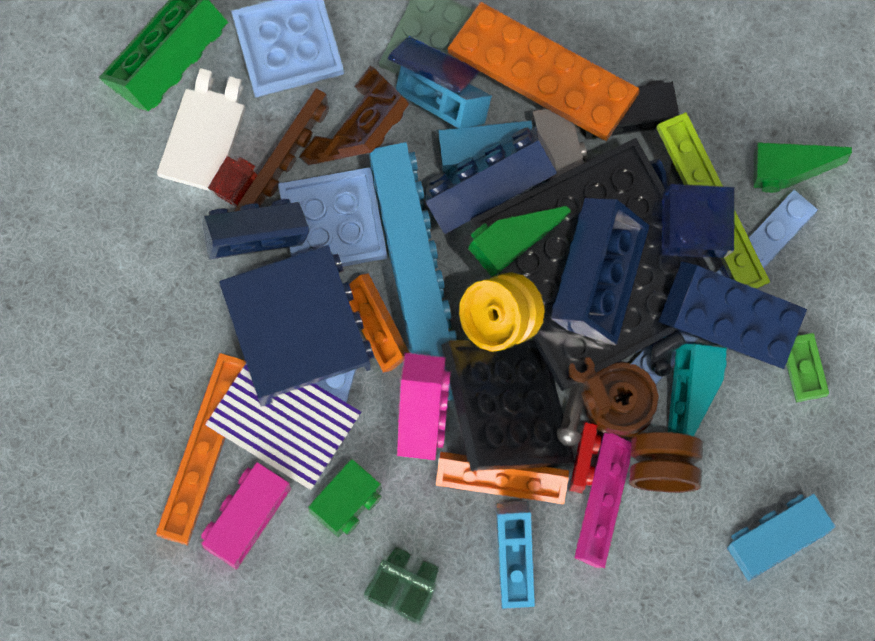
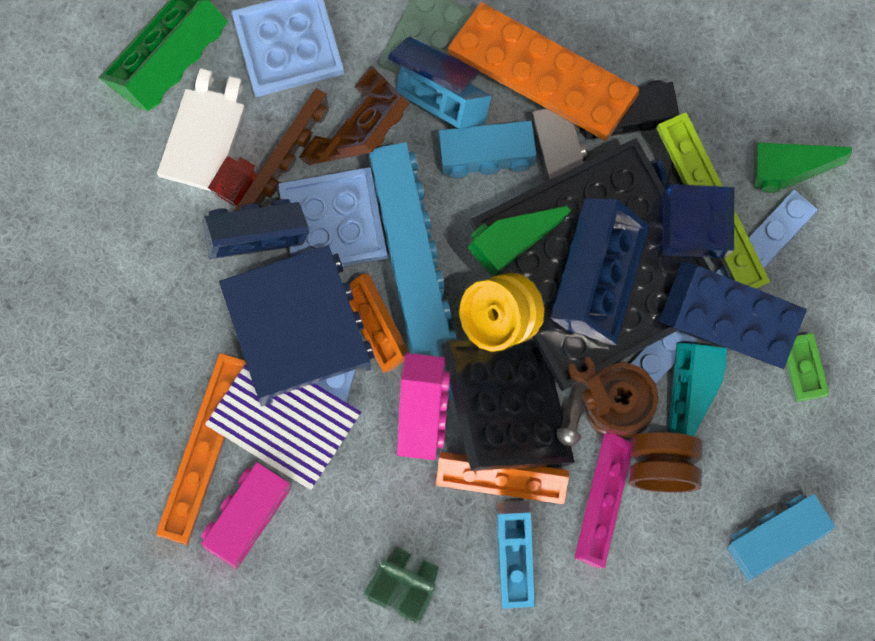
(346, 499): green brick -> none
(489, 179): dark blue brick -> none
(582, 471): red plate -> none
(662, 353): black arm -> none

